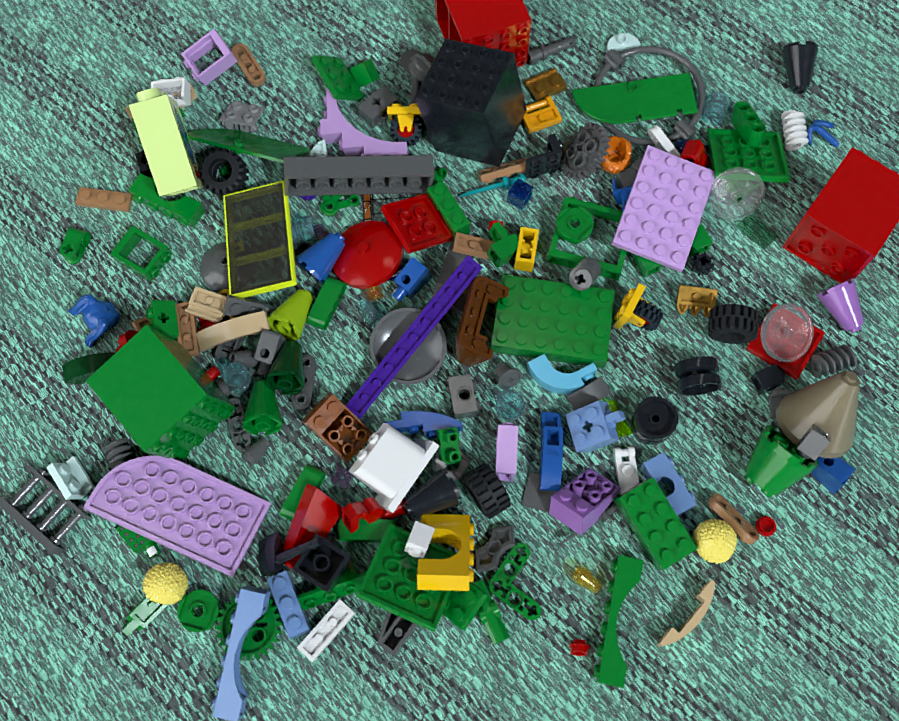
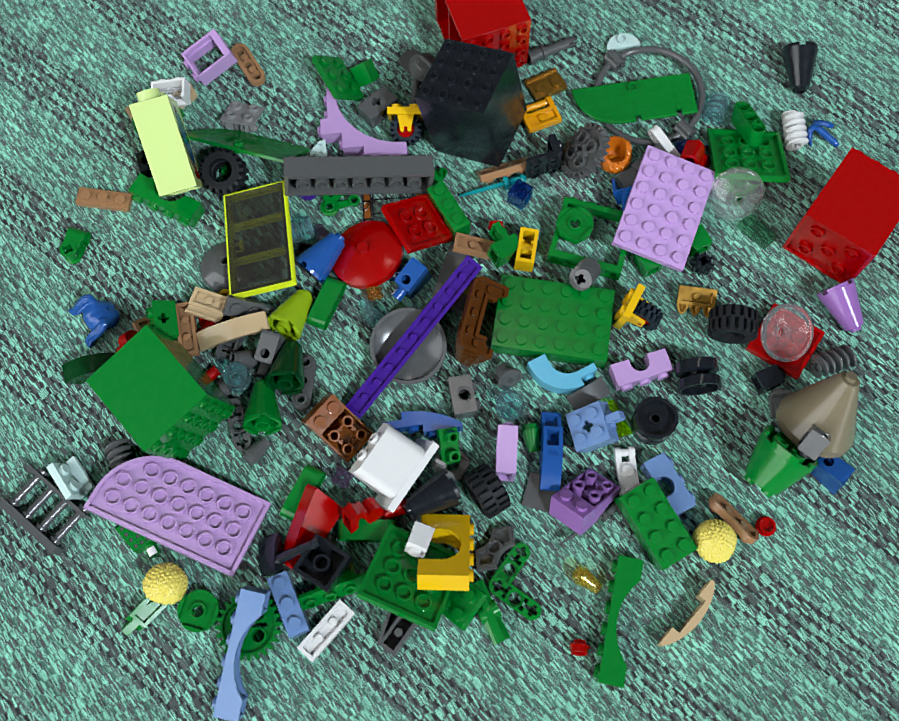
(129, 242): green window -> none
(531, 436): none -> green cone
(625, 376): none -> lavender arch

